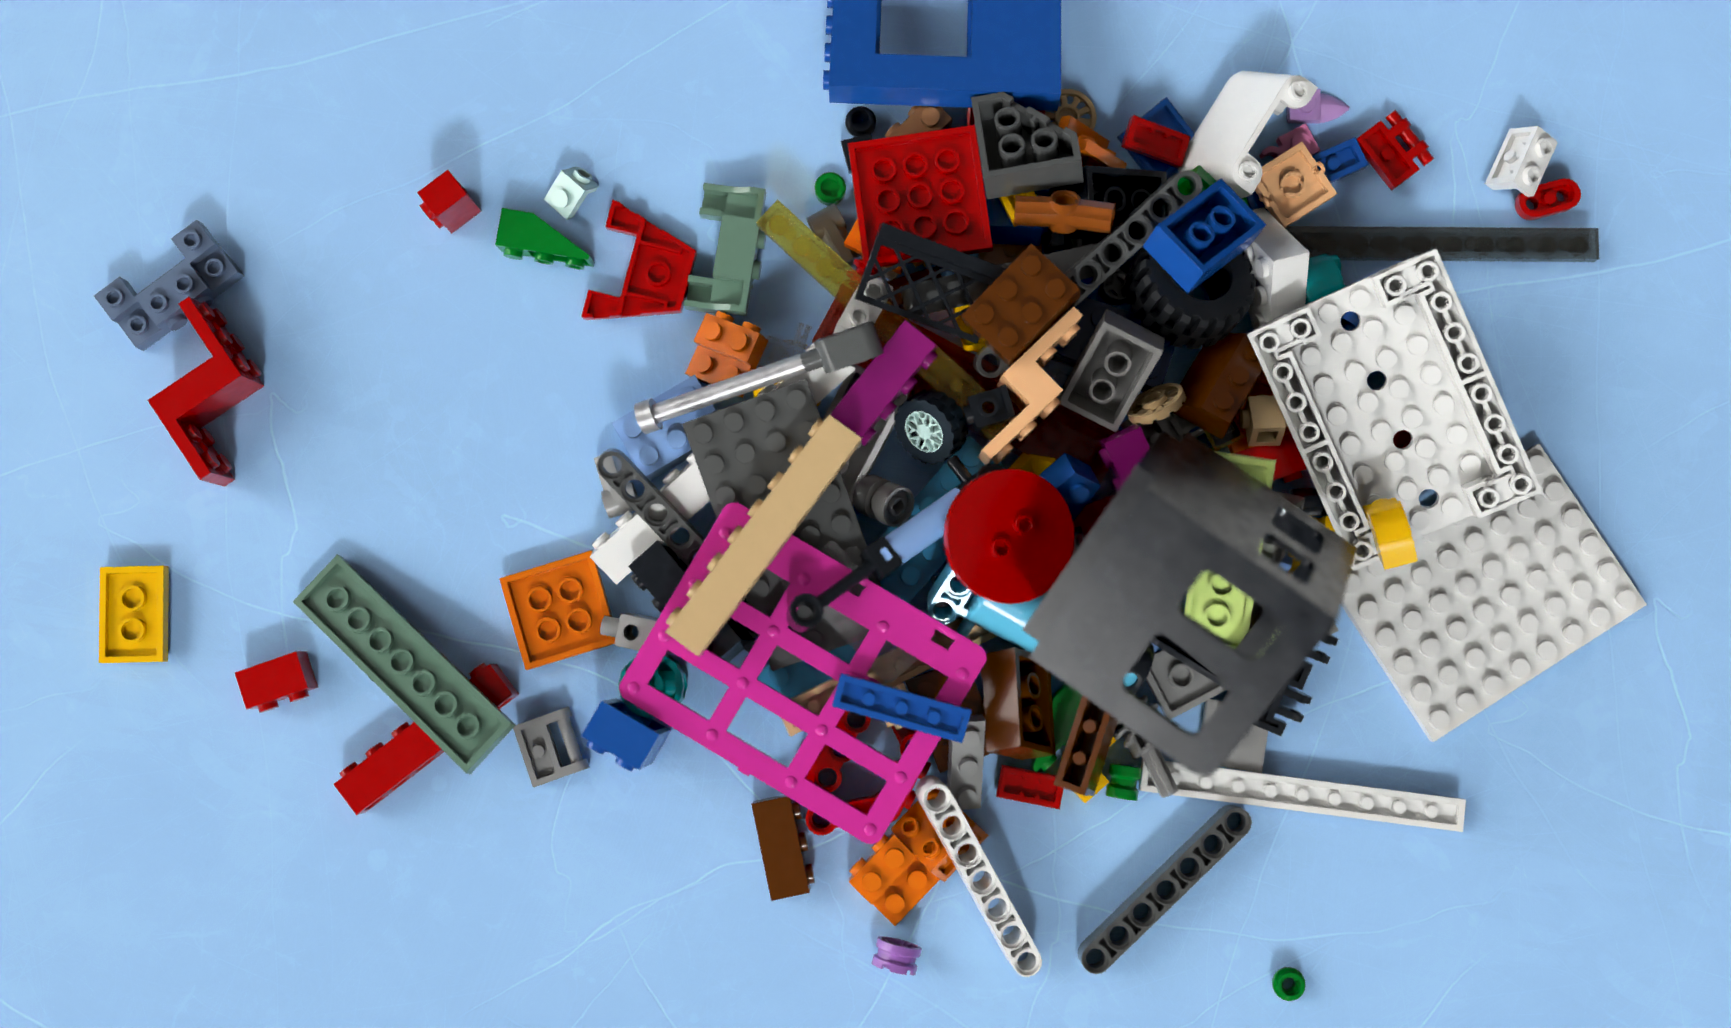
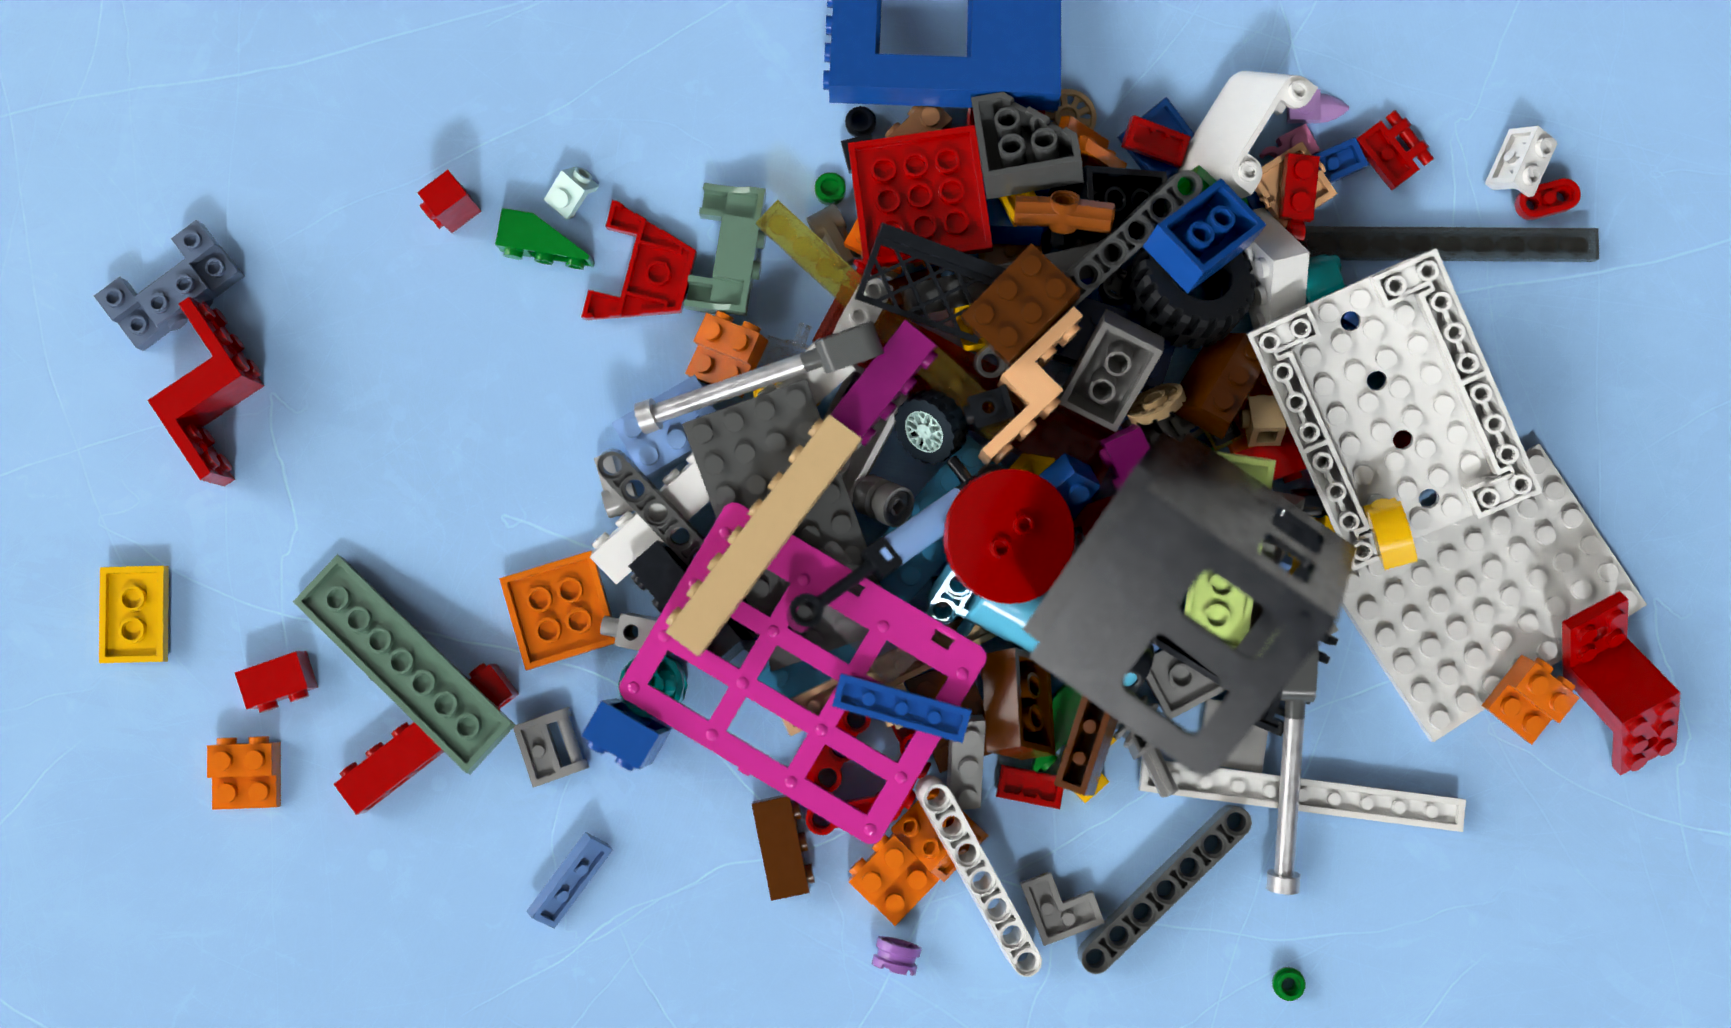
(245, 773): none -> orange plate
(569, 880): none -> medium blue plate
(1055, 917): none -> light grey plate
(1123, 782): green wheel -> none
(1296, 693): none -> flat silver piece
(1298, 192): none -> red plate
(1530, 698): none -> orange plate
(1620, 683): none -> red bracket

